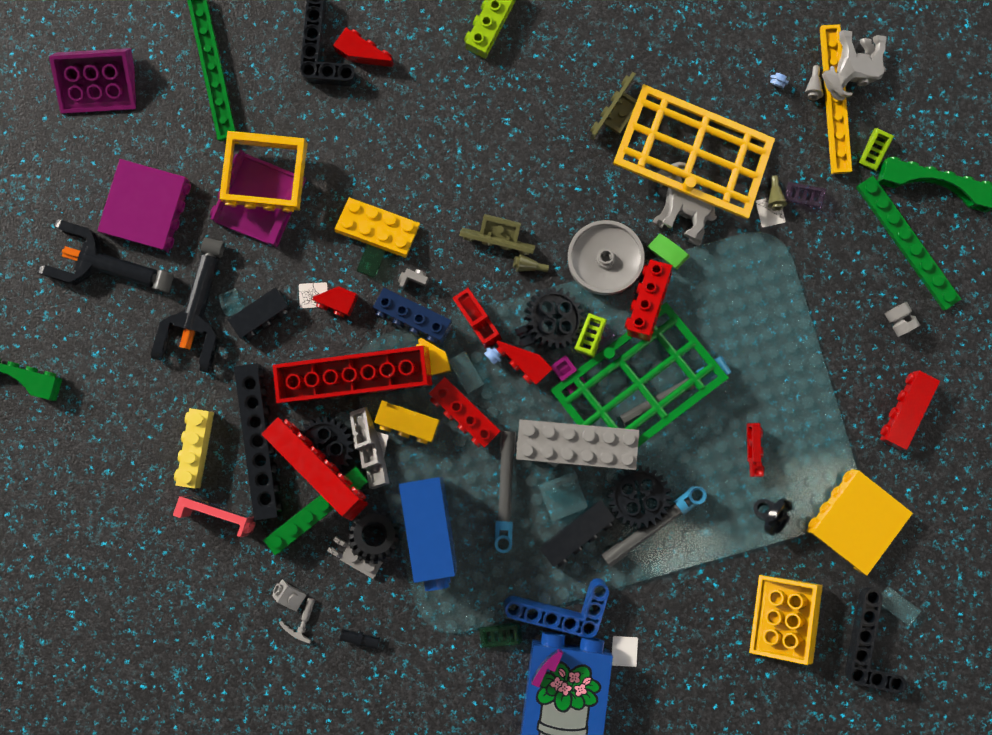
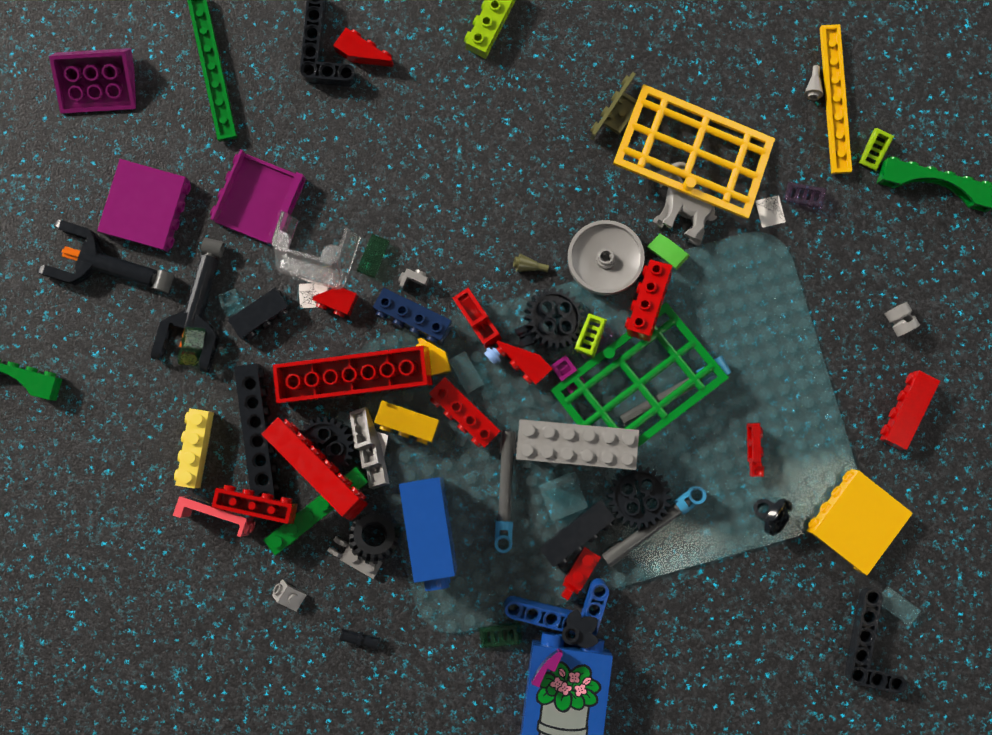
(192, 345): none -> clear green slope
(255, 505): none -> red brick
(263, 141): yellow window -> none
(305, 618): light grey piece -> none
(328, 270): none -> clear windscreen
(377, 227): yellow plate -> none
(498, 232): olive bracket -> none
(579, 572): none -> red hinge
(583, 629): none -> black plate
(624, 651): white sticker -> none
(776, 198): olive cone -> none
(779, 80): light blue plate -> none
(786, 619): yellow slope -> none
(856, 67): light grey animal -> none
(908, 243): green plate -> none

